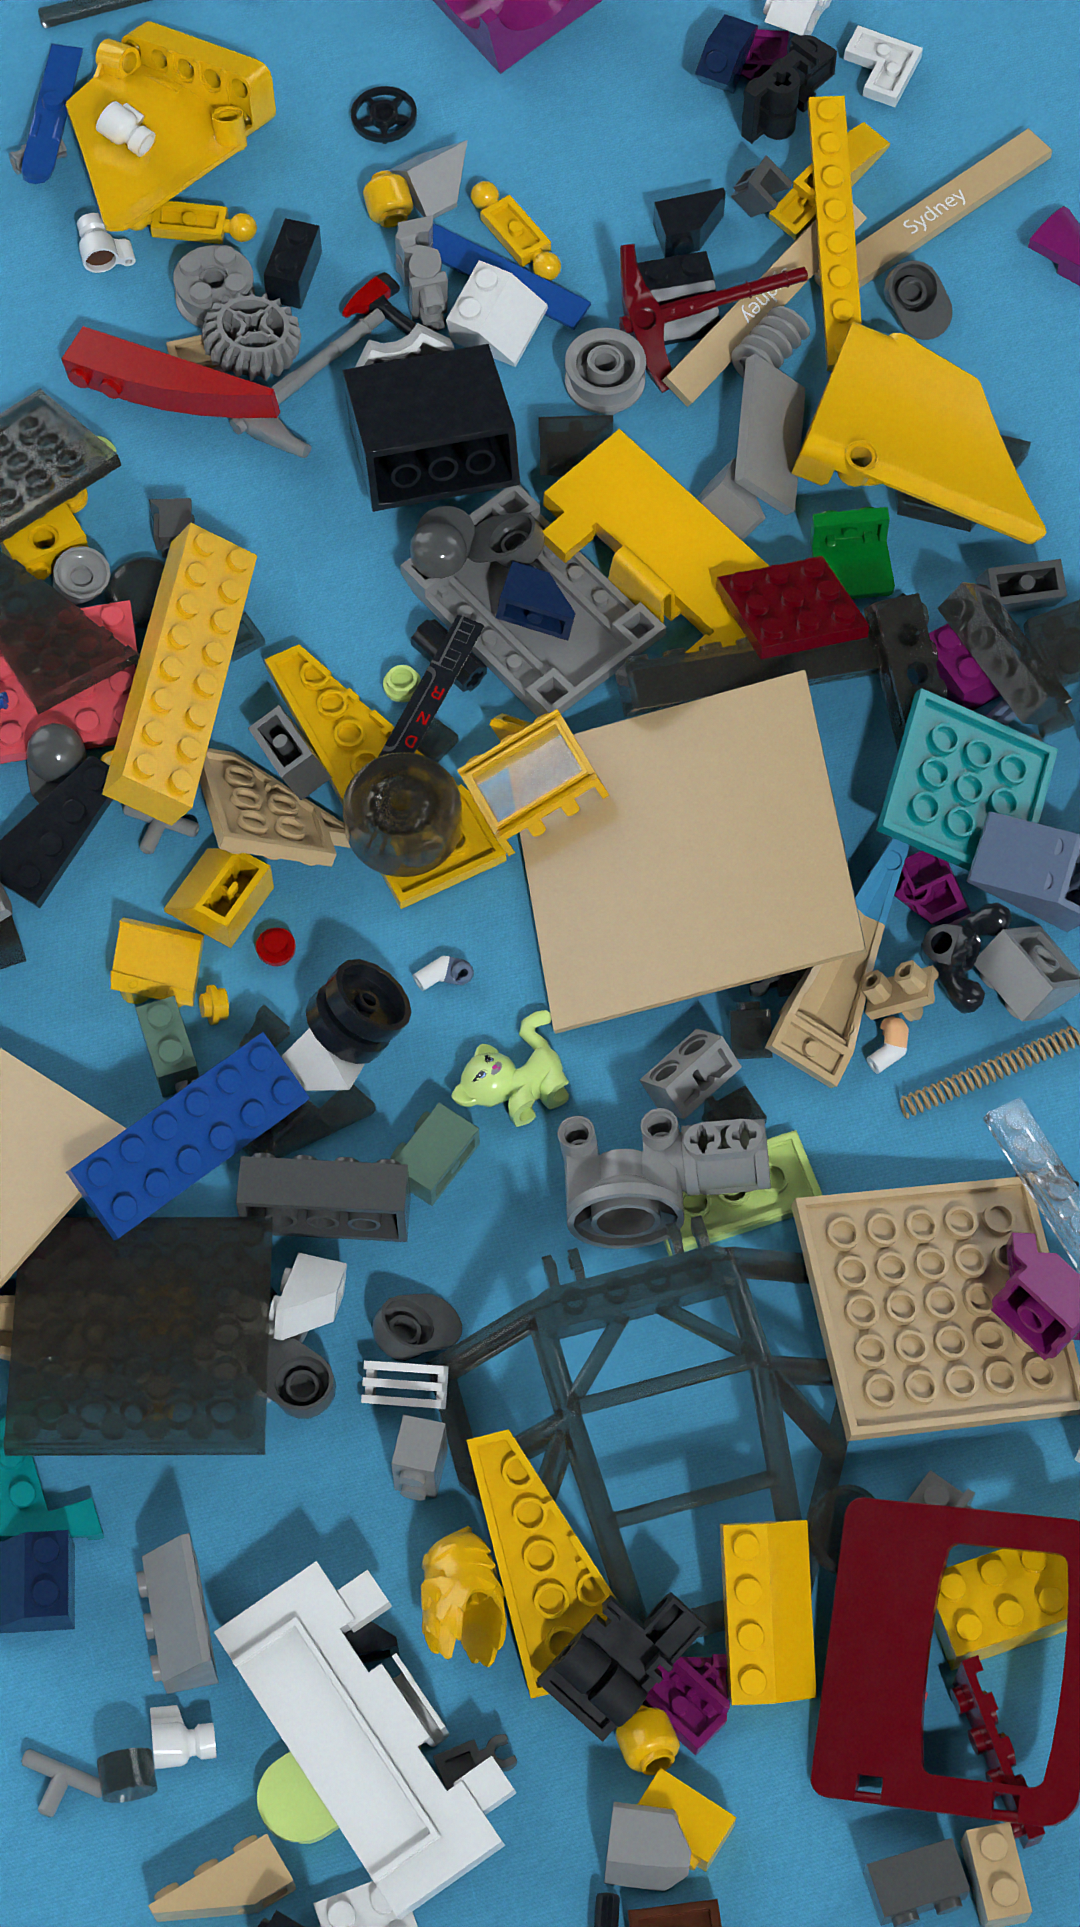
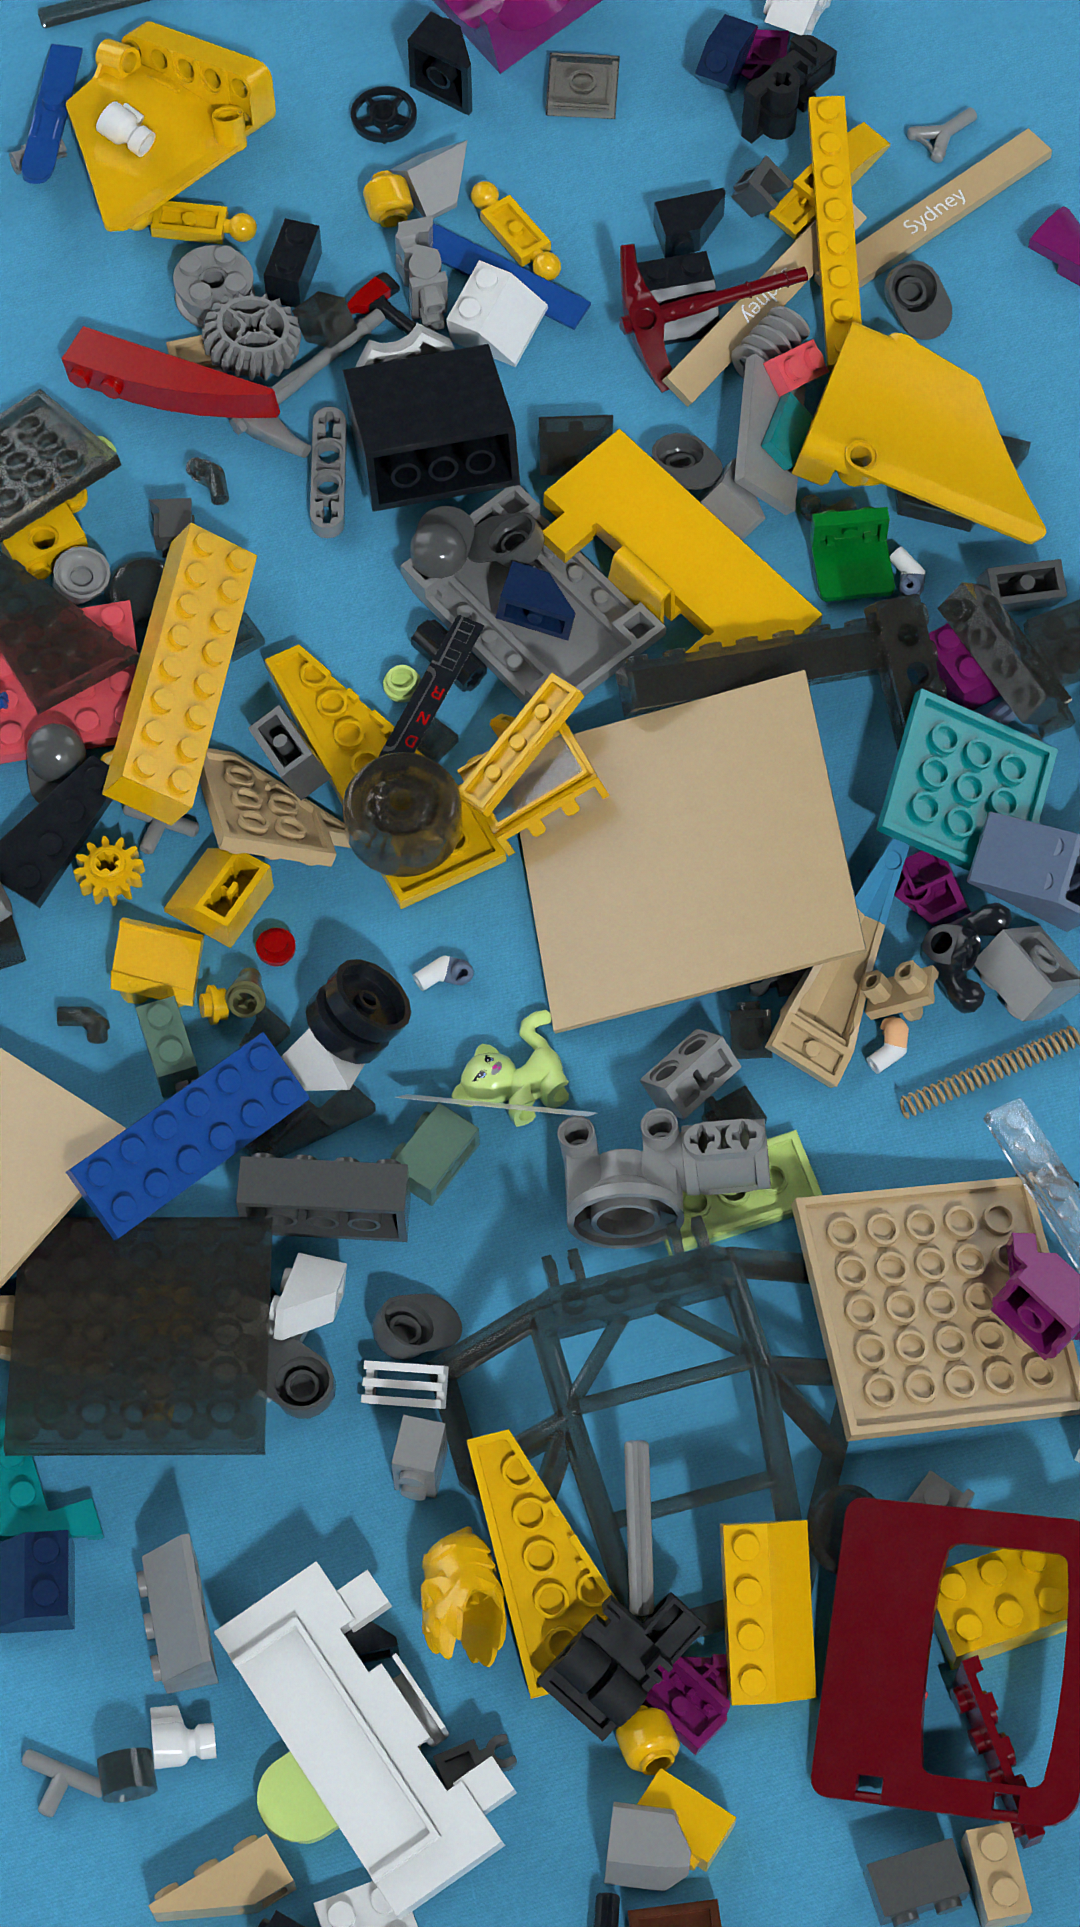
(88, 1018): none -> clear smoke arm
(98, 248): white piece -> none
(109, 870): none -> yellow gear
(211, 476): none -> clear smoke arm
(246, 994): none -> olive cone
(324, 319): none -> clear smoke brick
(328, 472): none -> light grey beam
(441, 62): none -> black slope
(496, 1105): none -> white sticker
(519, 744): none -> yellow tile
(582, 85): none -> clear smoke tile
(588, 375): light grey wheel -> none
(639, 1527): none -> light grey axle
(687, 460): none -> dark grey cap
(787, 431): none -> teal tile
(792, 607): dark red plate -> none
(796, 367): none -> coral plate
(812, 505): none -> clear smoke arm
(890, 62): white plate -> none
(912, 573): none -> arm
(941, 133): none -> light grey piece

